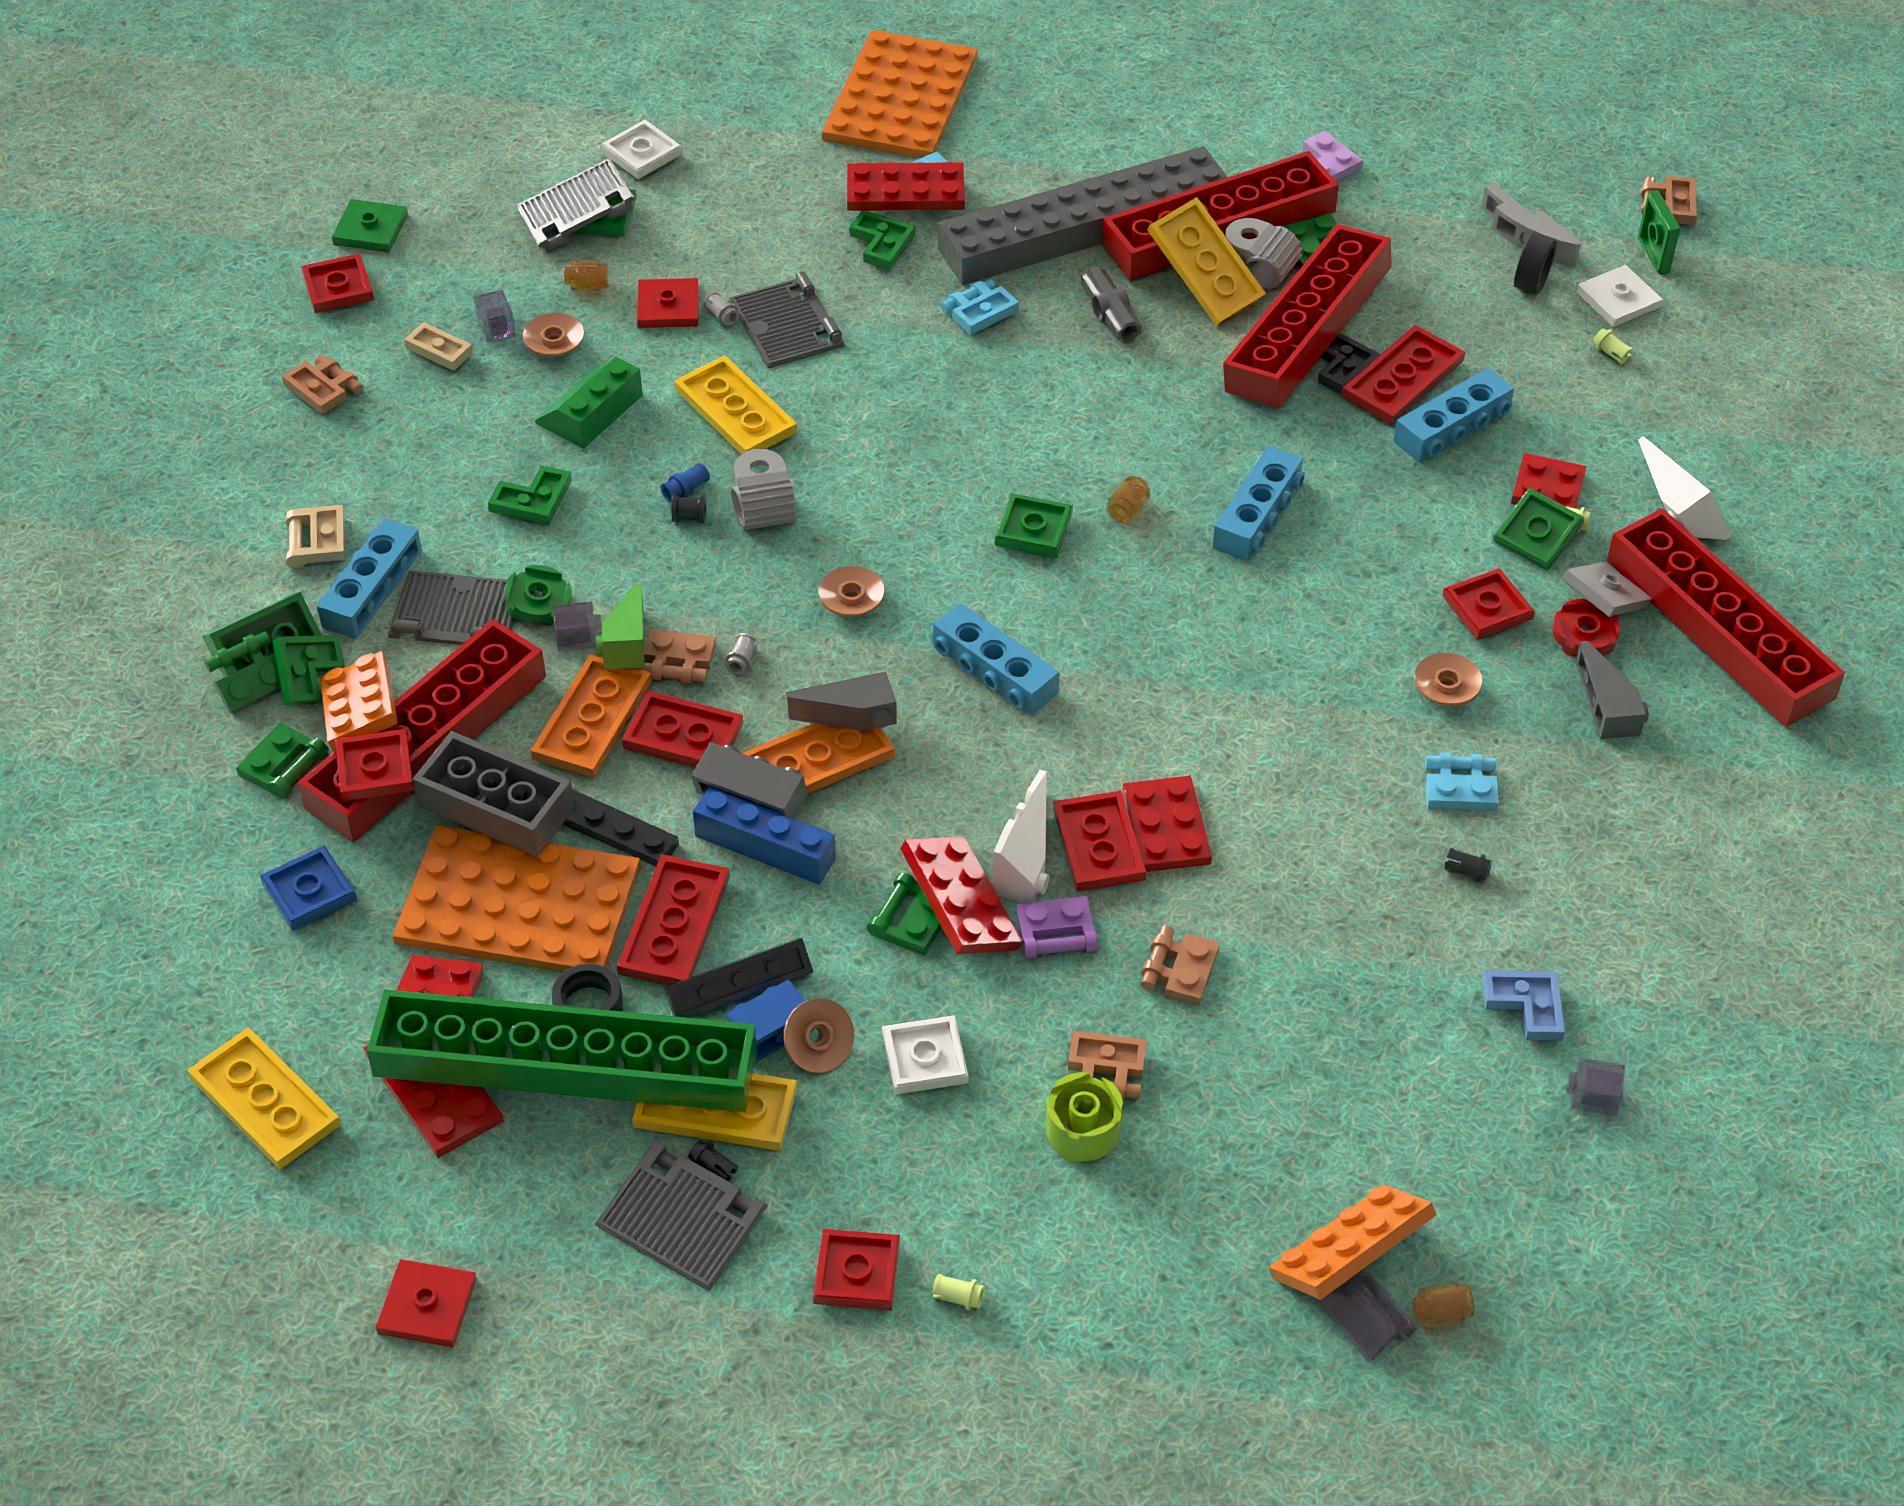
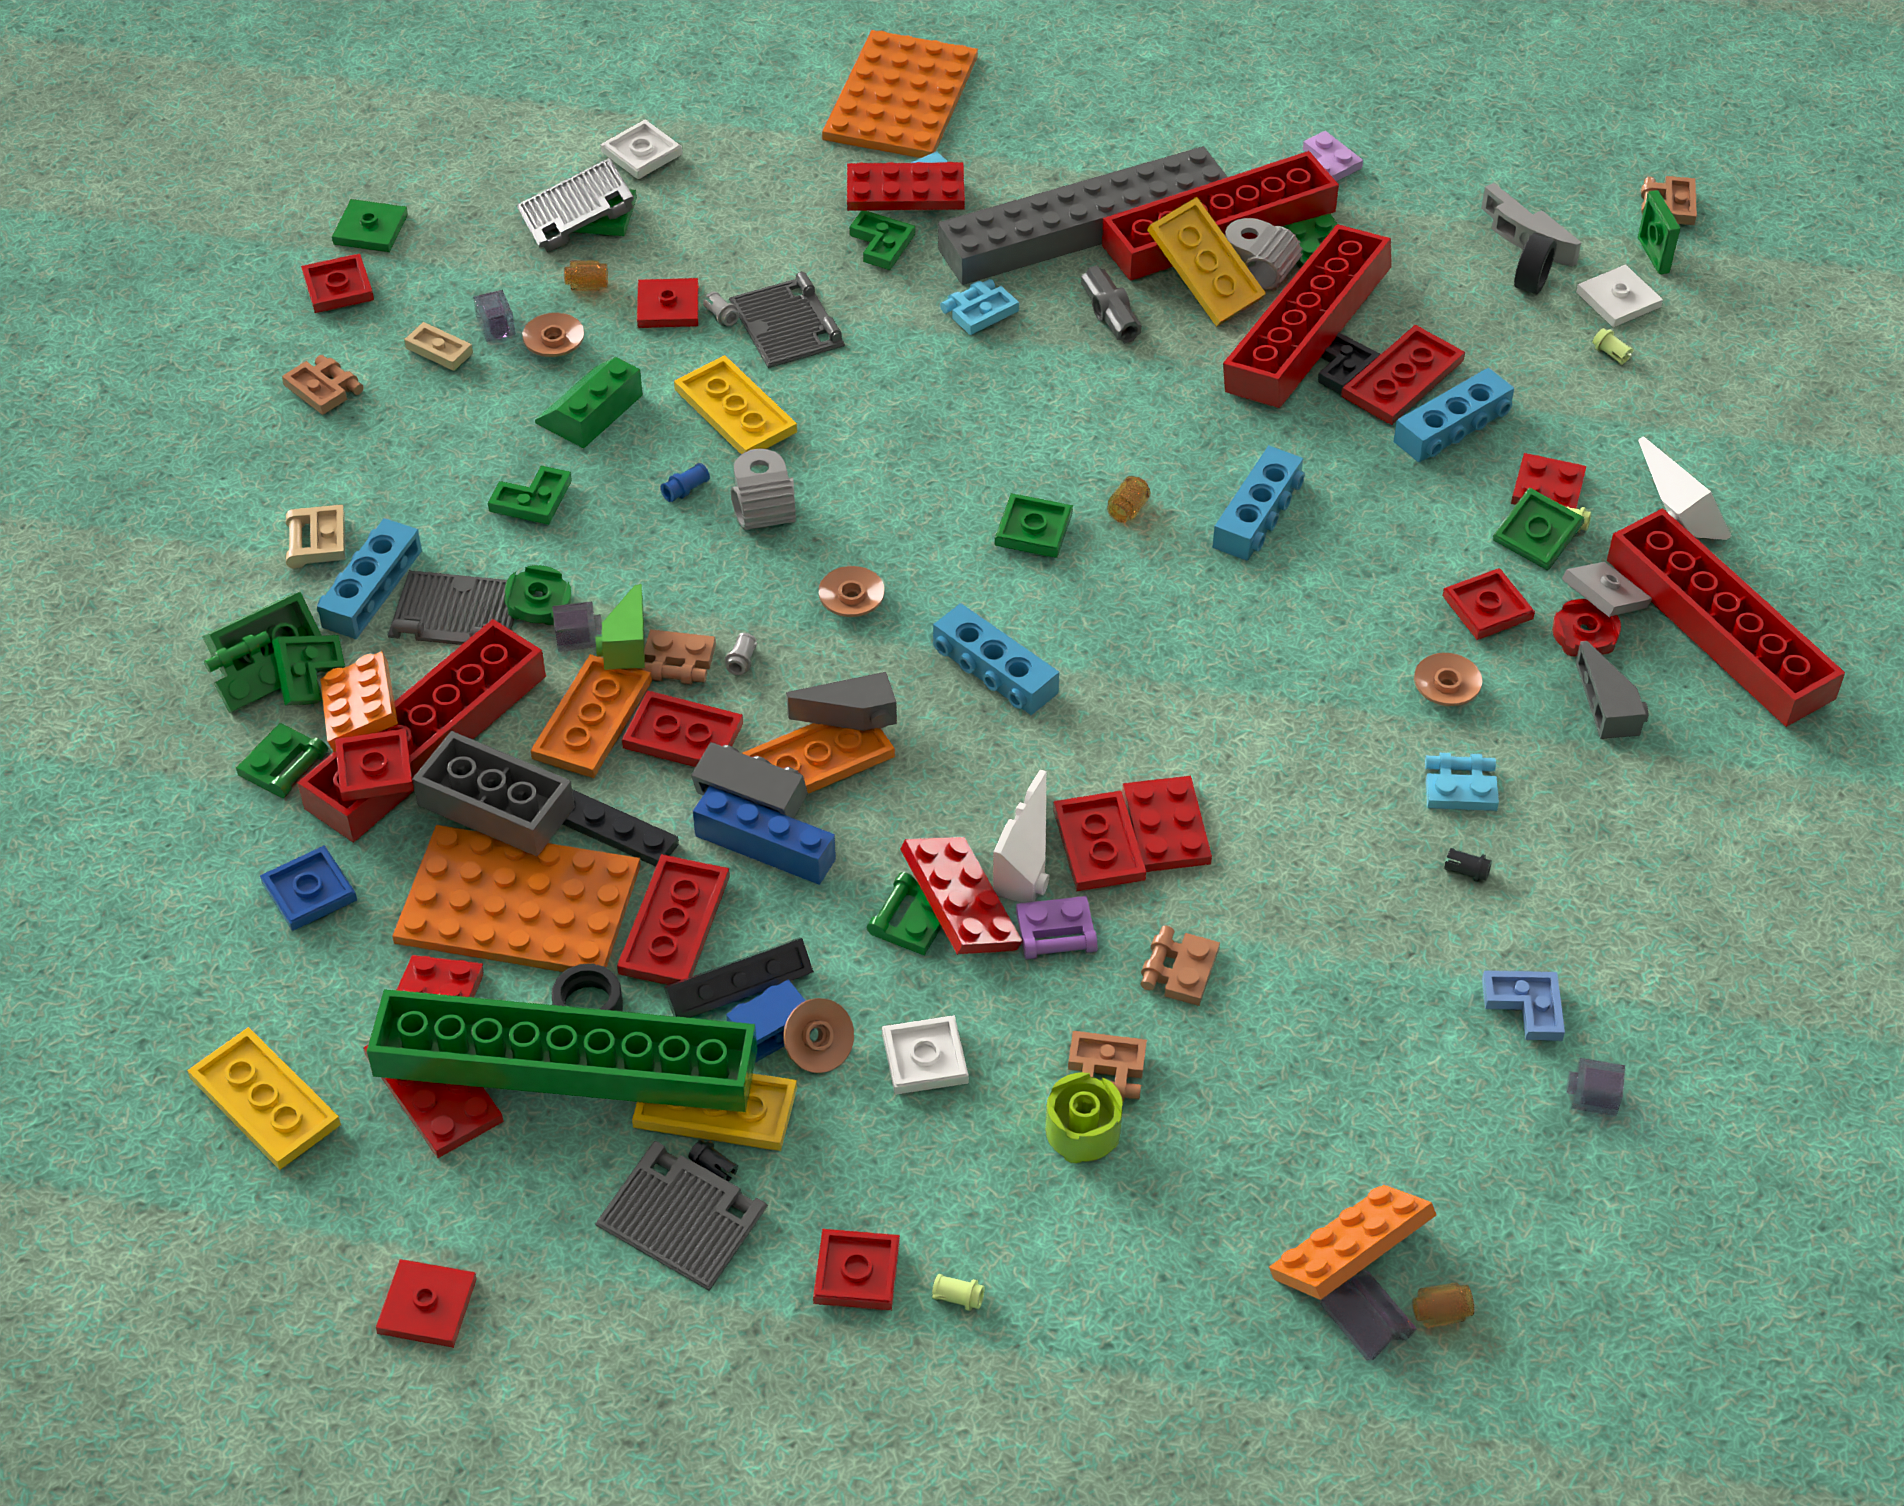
(689, 508): black bush -> none

